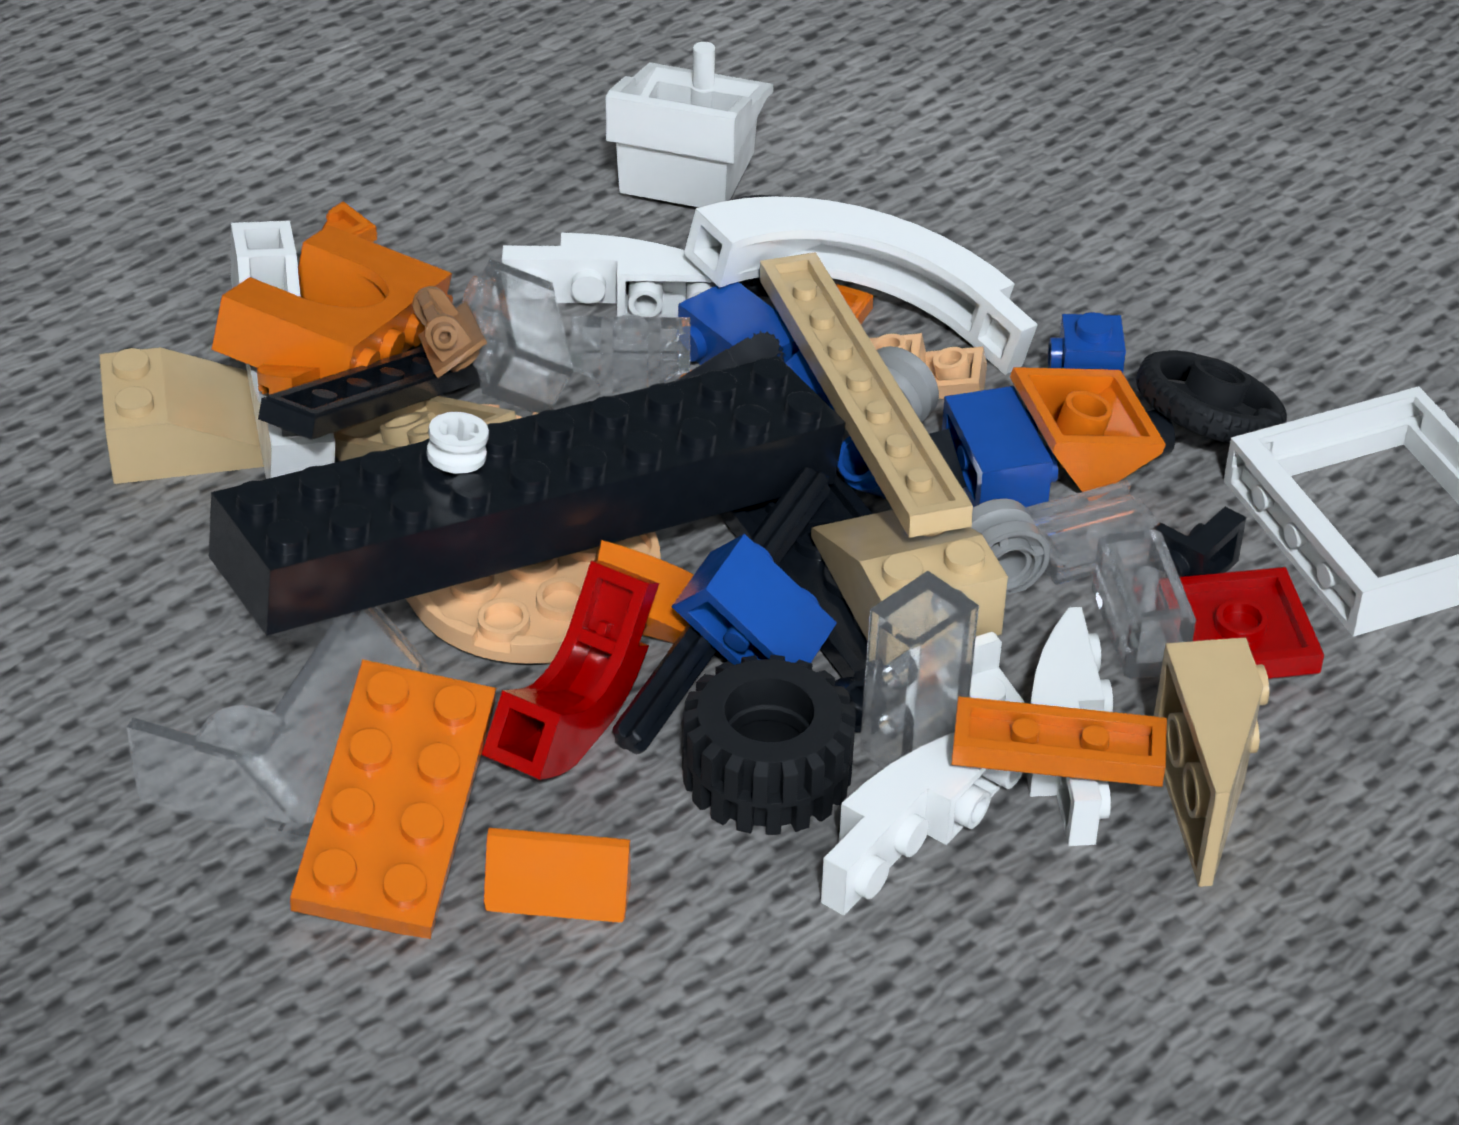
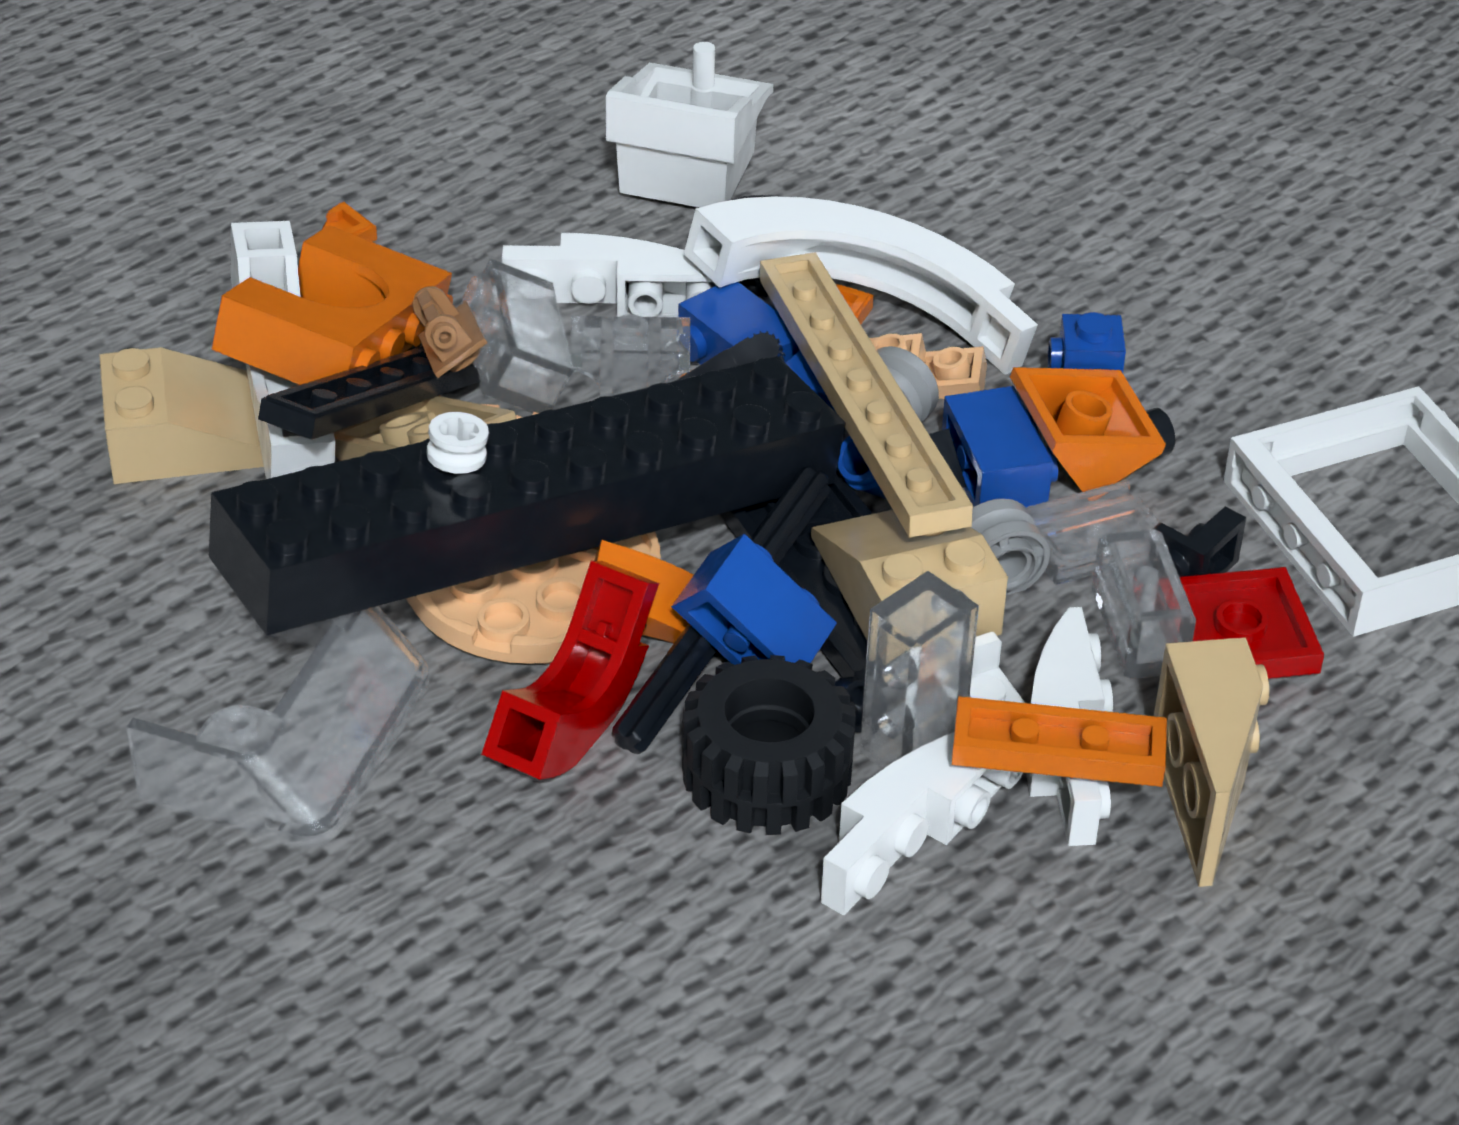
(281, 377): orange tile -> none
(394, 800): orange plate -> none
(557, 875): orange slope -> none
(1215, 397): black wheel -> none

